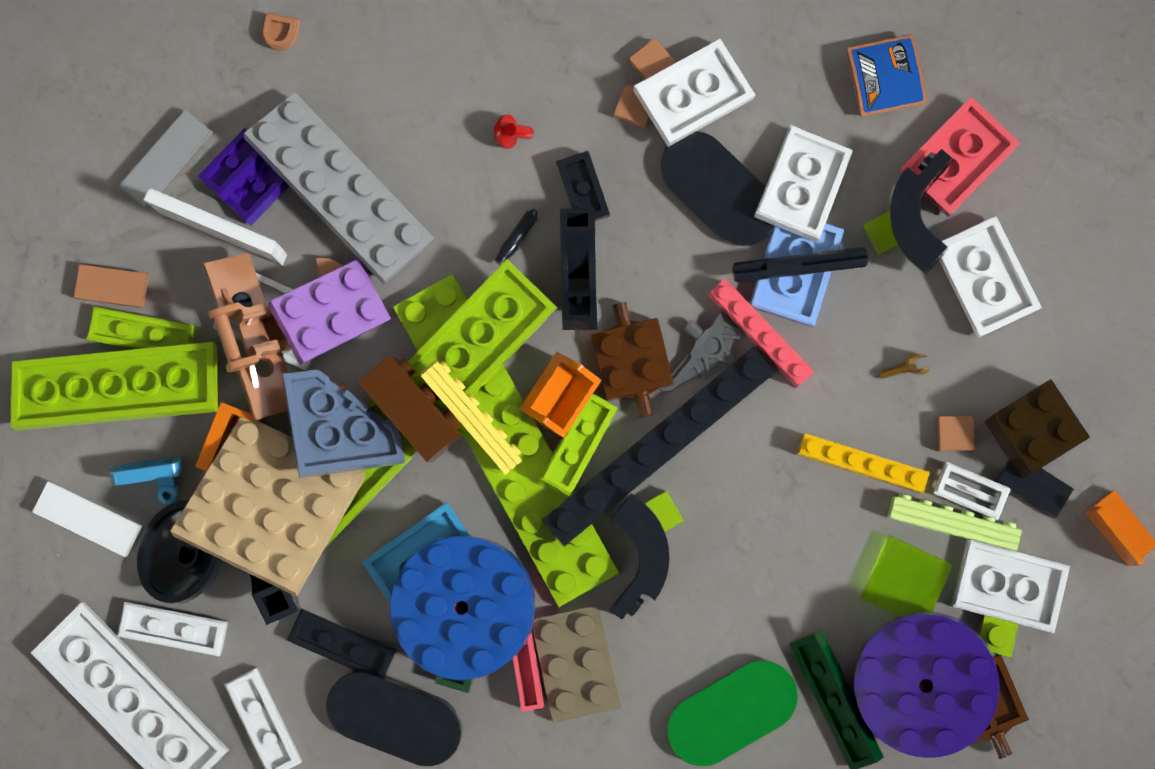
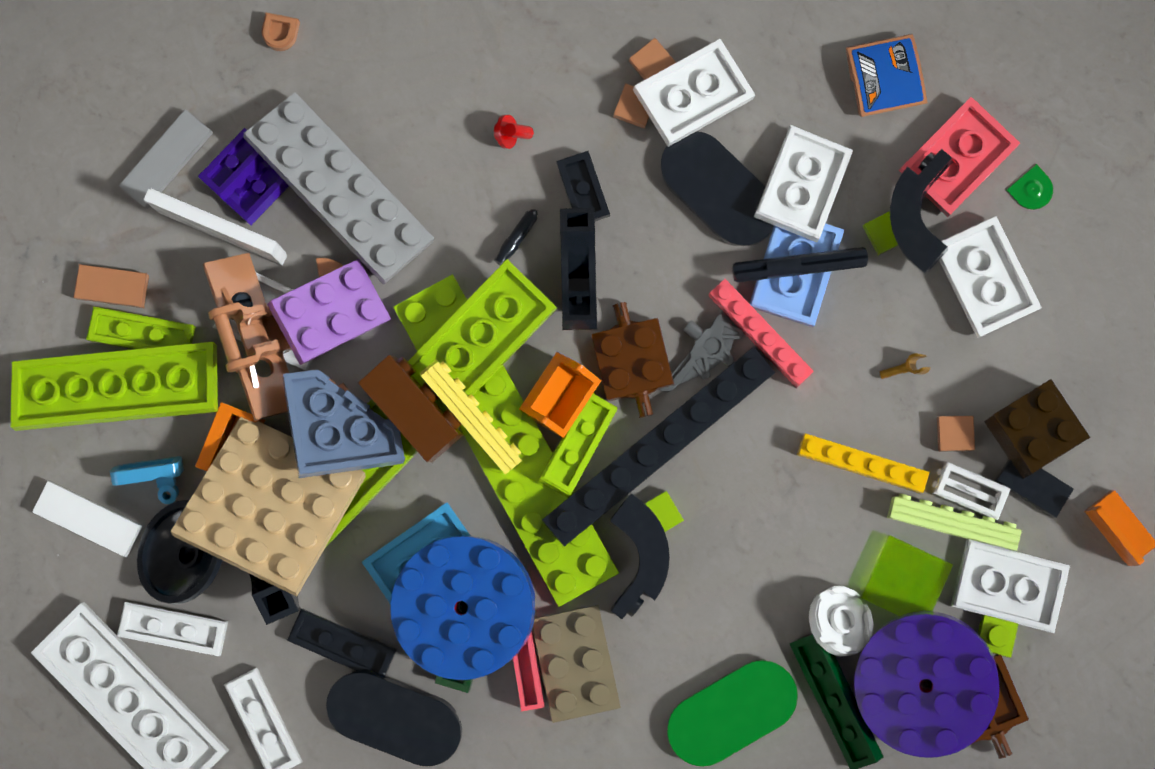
(840, 621): none -> white tile
(1032, 189): none -> green piece

